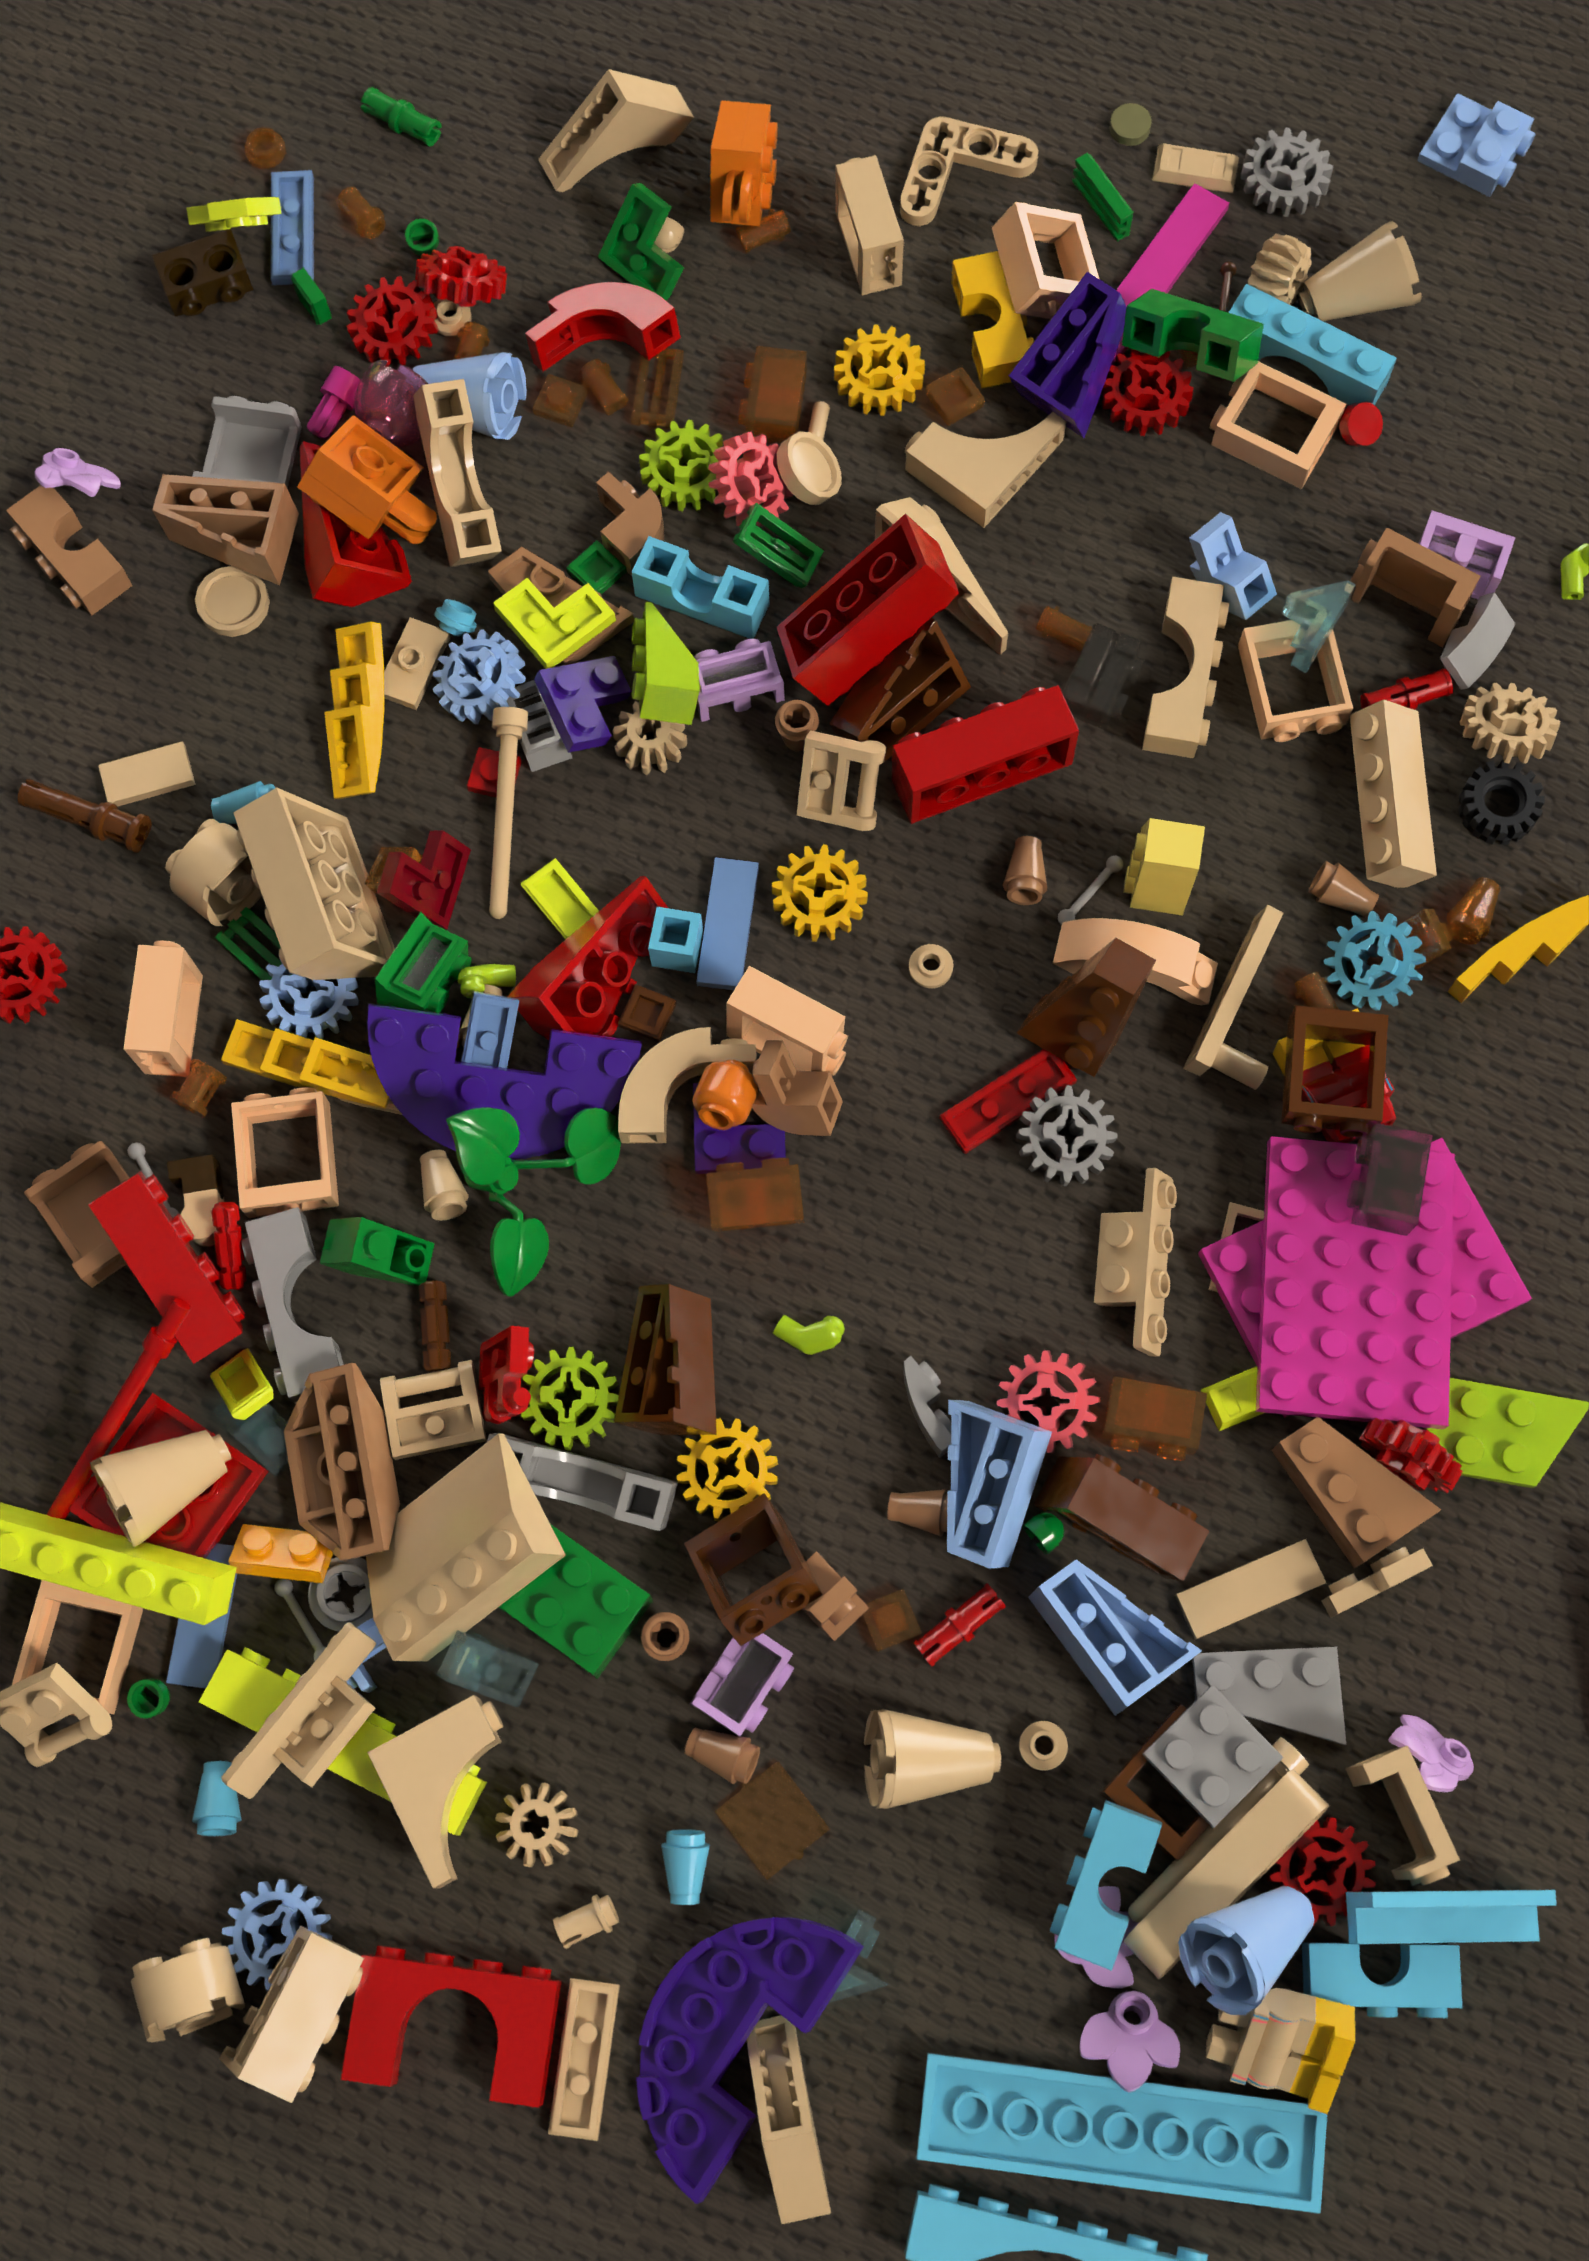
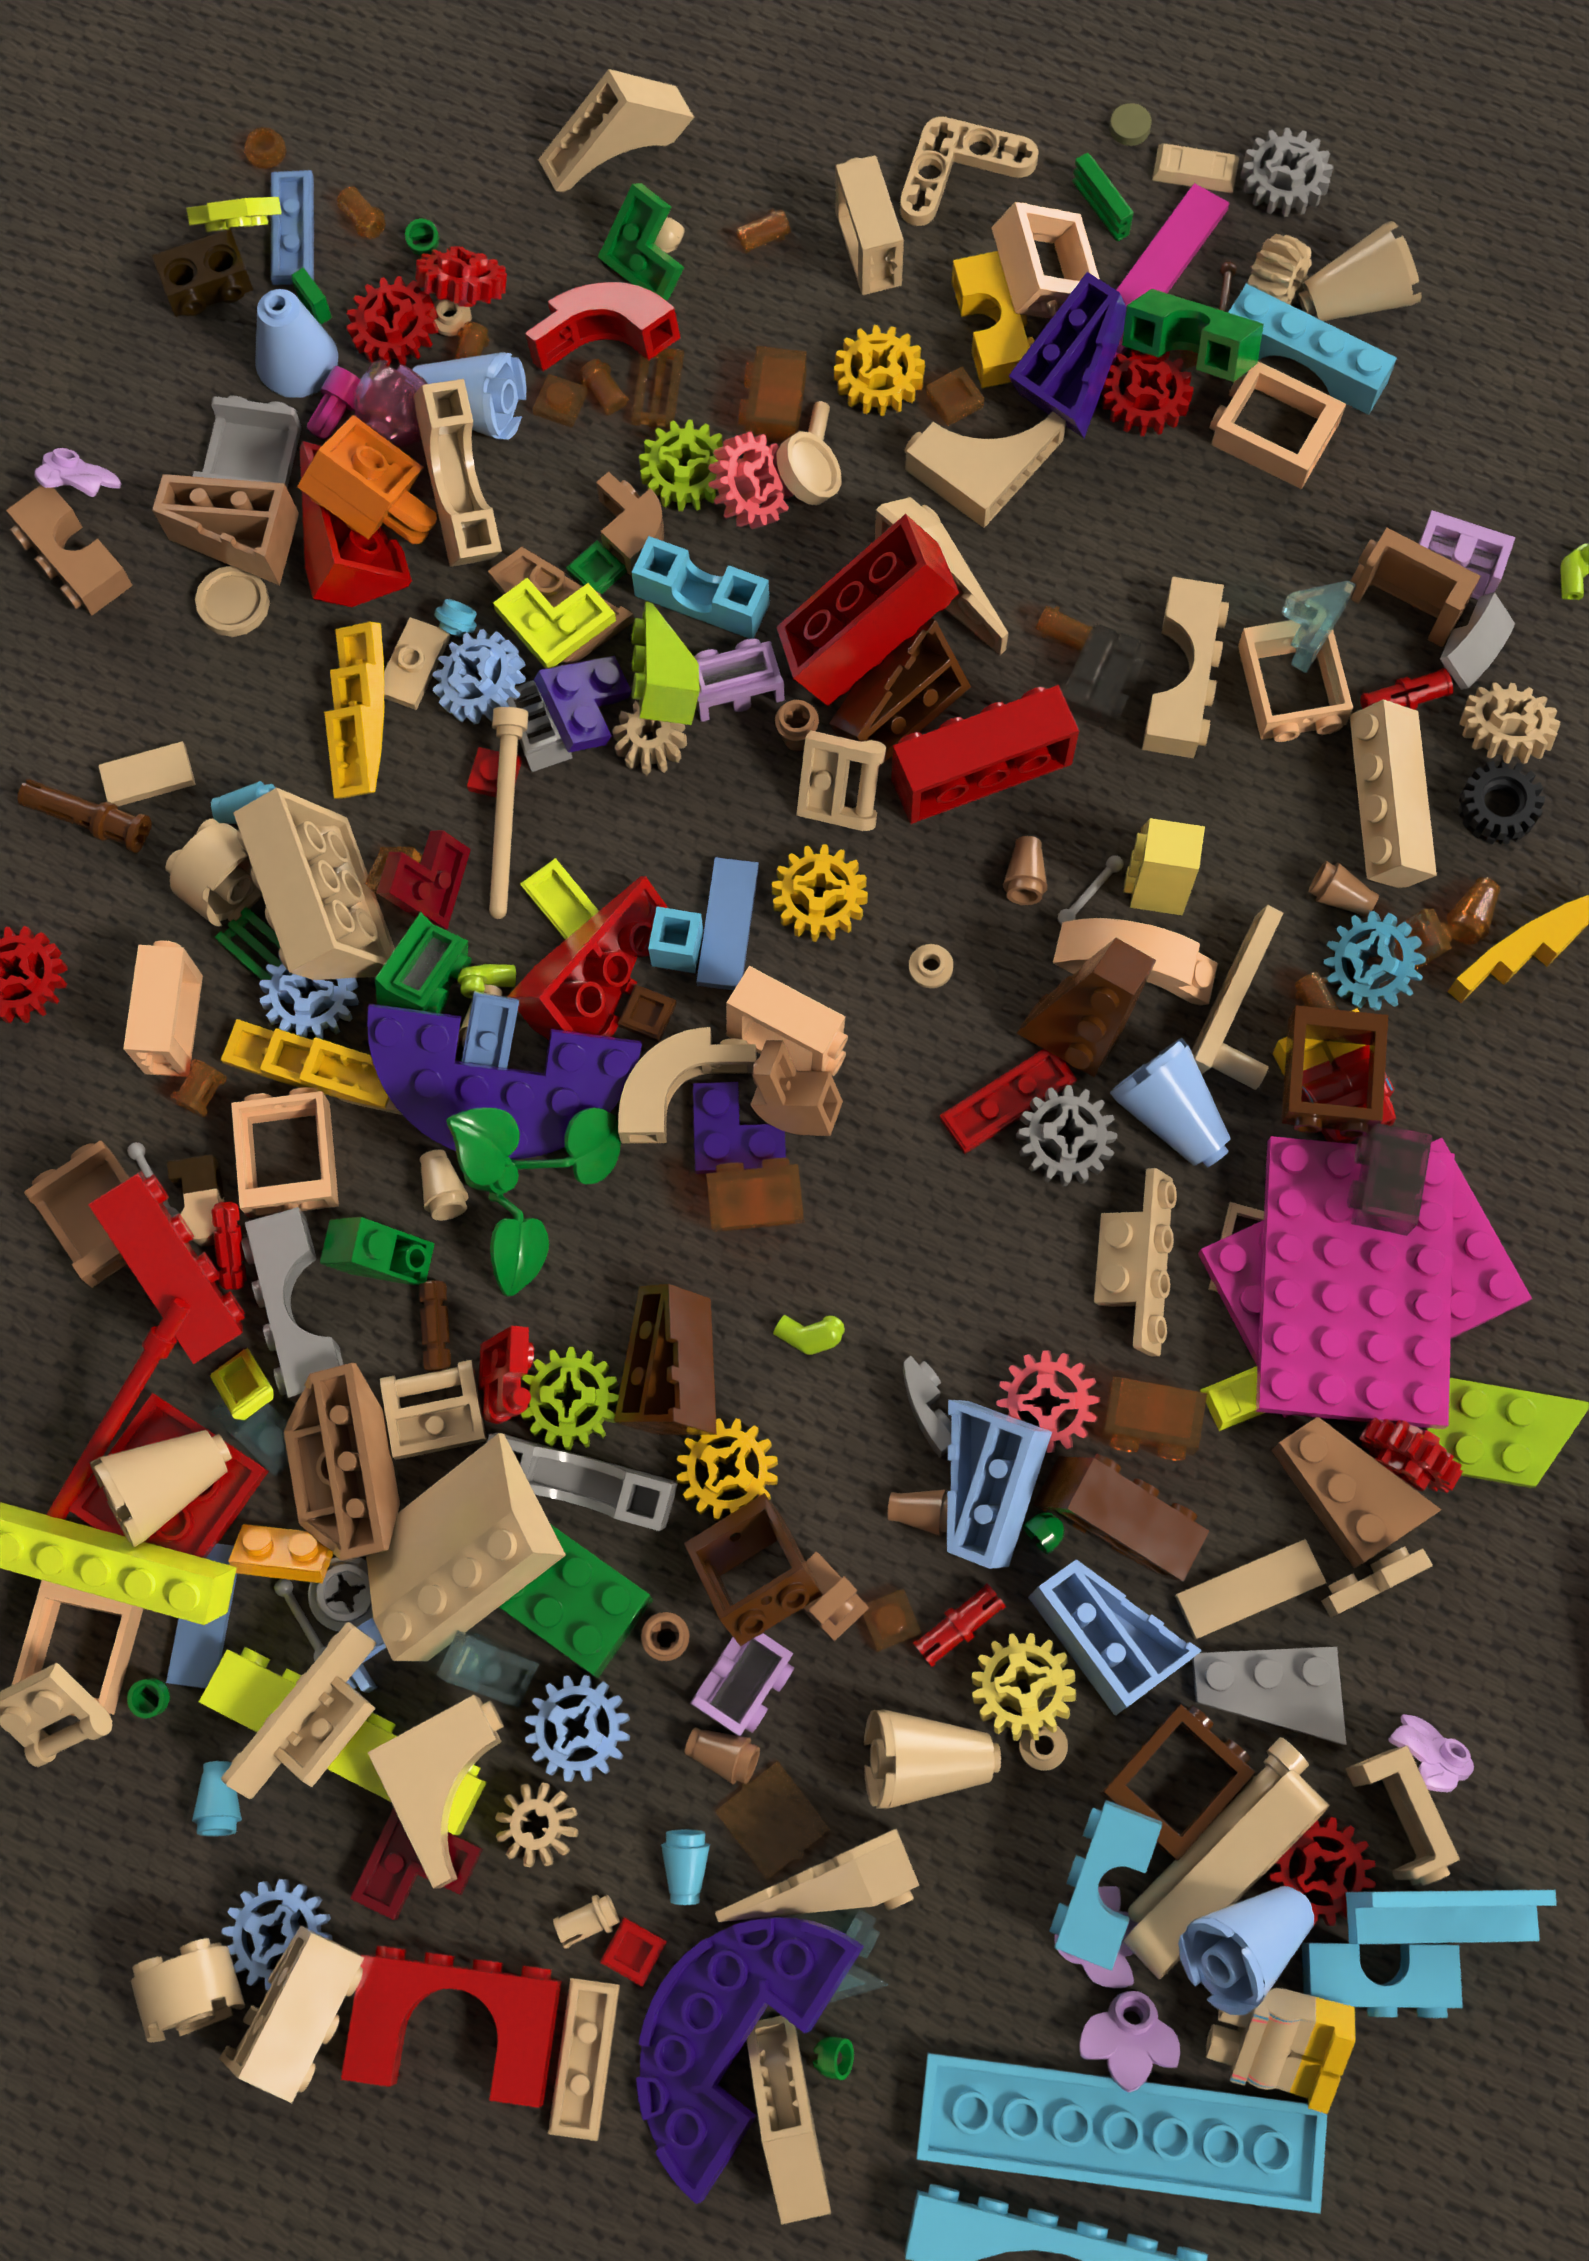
(291, 346): none -> light blue cone
(395, 1867): none -> dark red plate
(401, 116): green pin -> none
(562, 1749): none -> light blue gear
(633, 1951): none -> red tile
(725, 1094): orange head -> none
(742, 163): orange brick -> none
(768, 557): green tile -> none
(827, 2057): none -> green hinge
(855, 1879): none -> tan wedge
(1041, 1680): none -> light yellow gear
(1176, 1104): none -> light blue cone
(1212, 1756): light grey plate -> none
(1224, 562): light blue brick -> none
(1361, 424): red tile -> none
(1478, 143): light blue plate -> none

